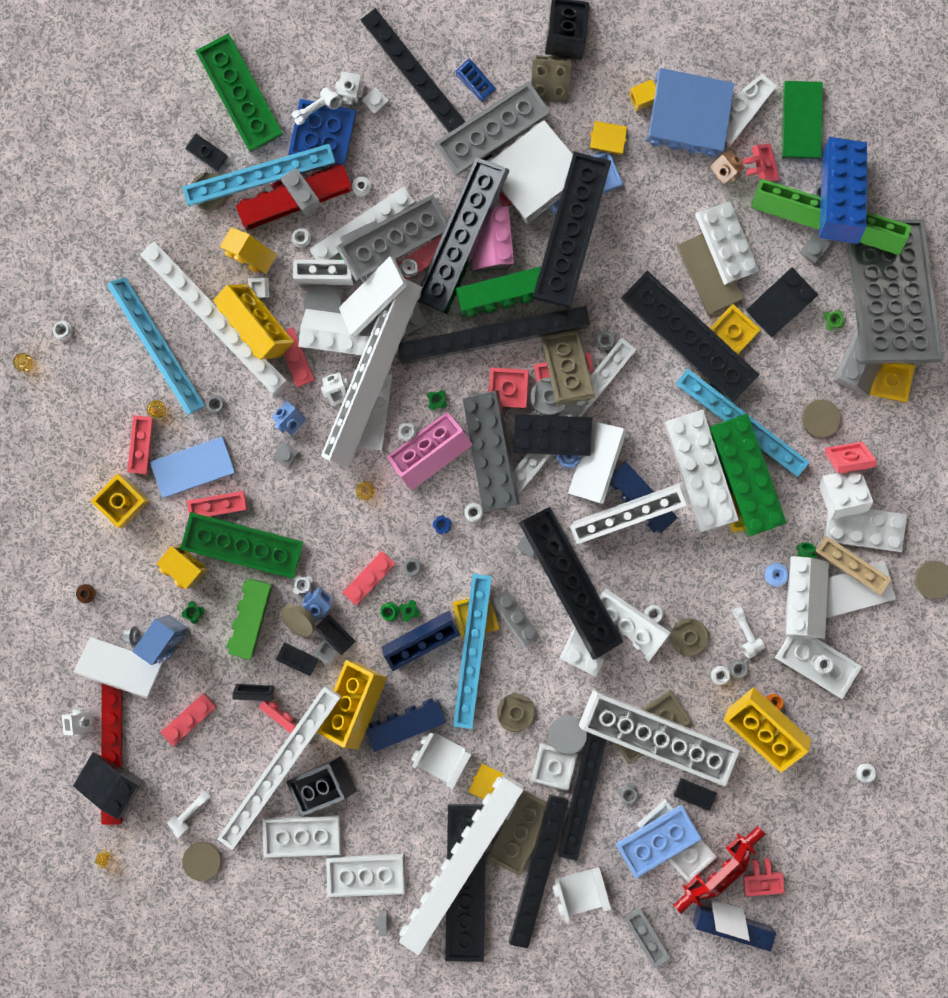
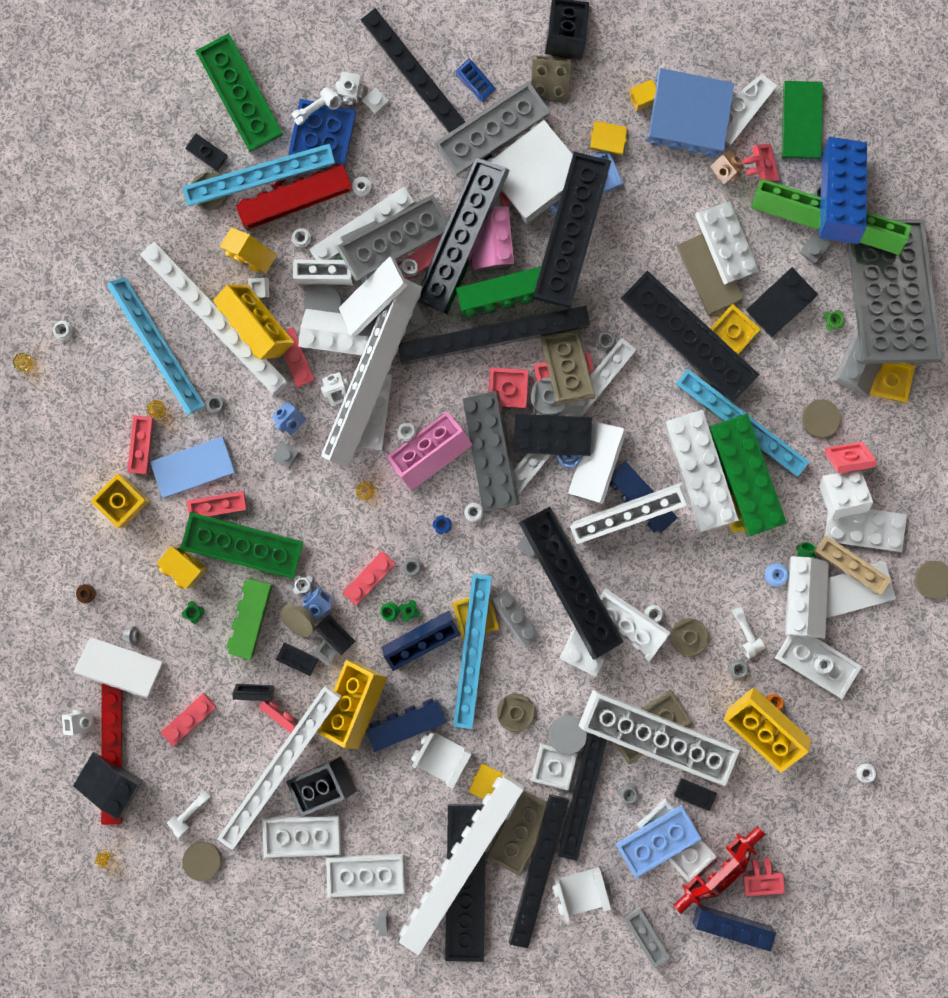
(160, 640): medium blue brick -> none
(300, 191): light grey brick -> none
(437, 395): green plate -> none
(726, 675): white plate -> none
(730, 920): white sticker -> none

